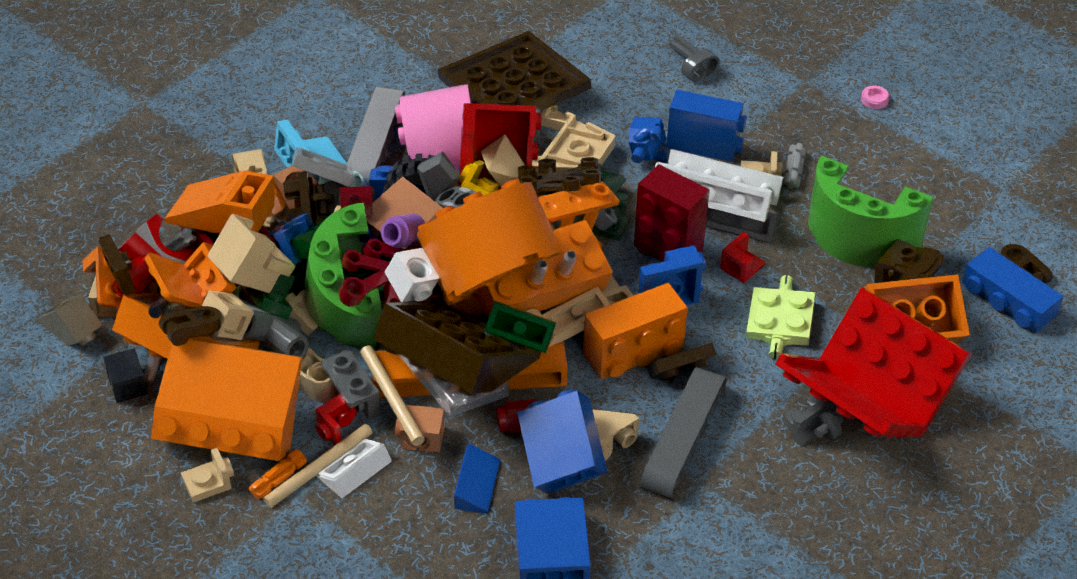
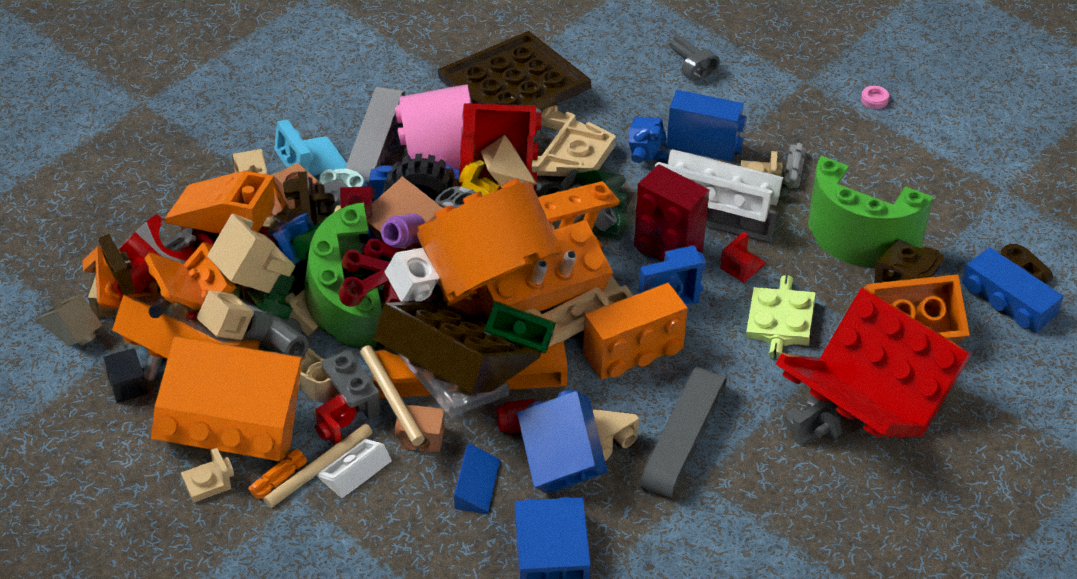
(190, 323): dark brown plate -> none
(322, 166): light grey tile -> none
(437, 175): dark grey piece -> none
(586, 173): dark brown plant -> none
(670, 366): dark brown plate -> none

